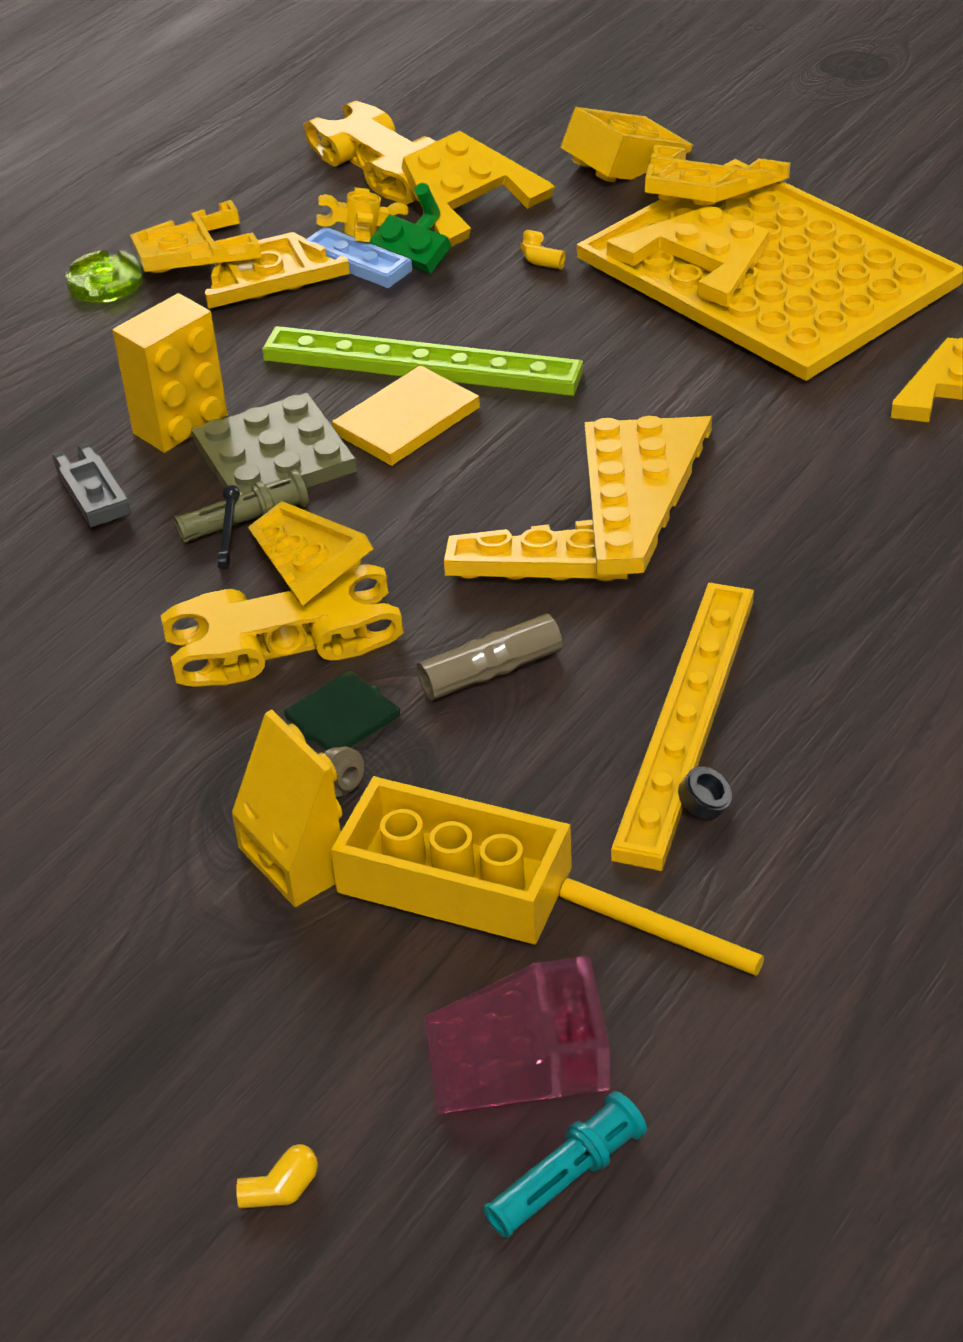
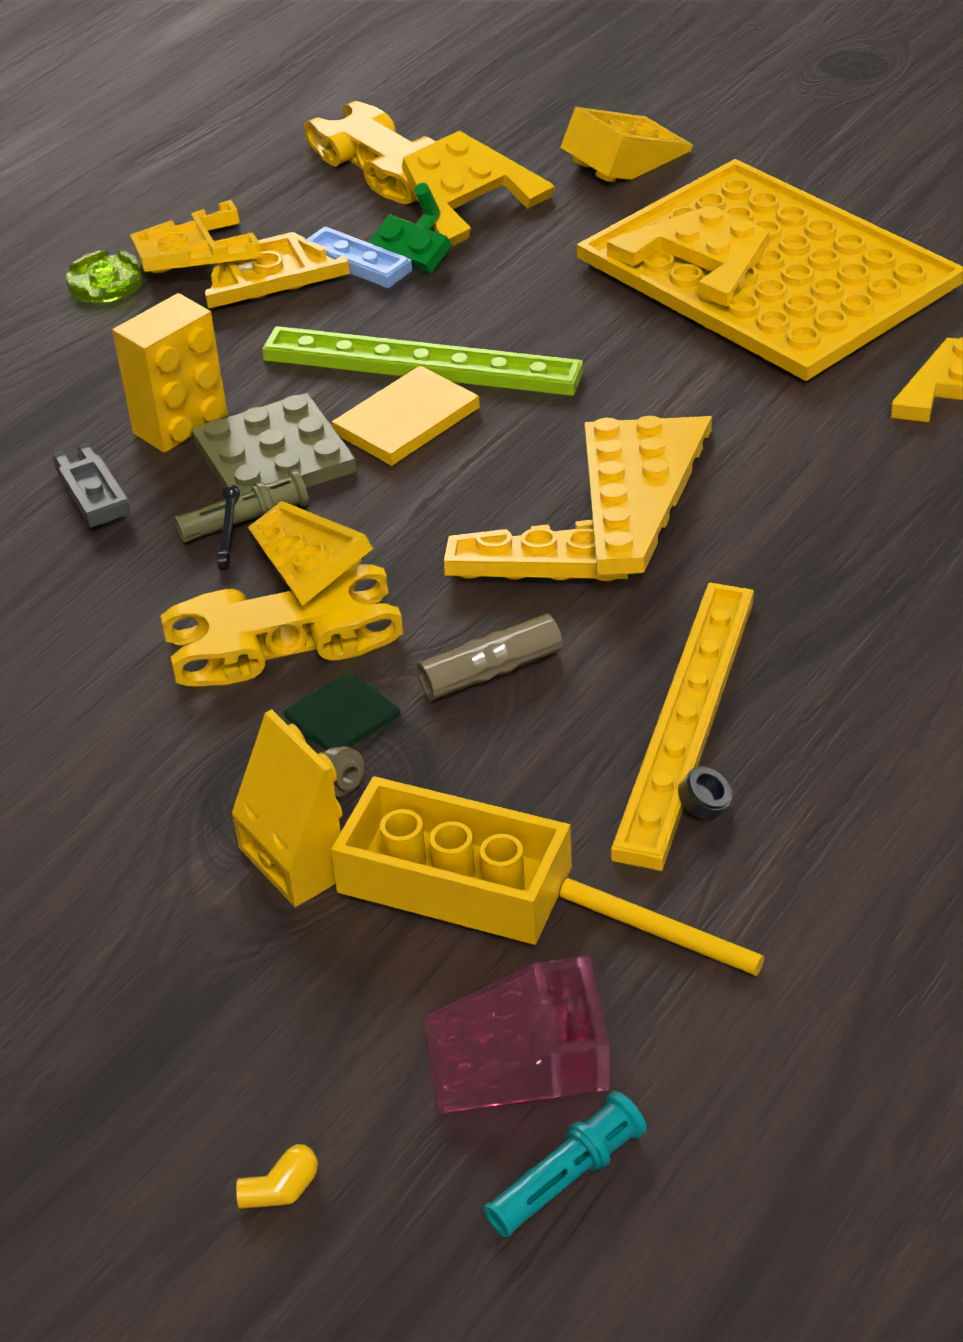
(360, 213): yellow pin -> none
(539, 254): yellow arm -> none
(706, 183): yellow wing -> none

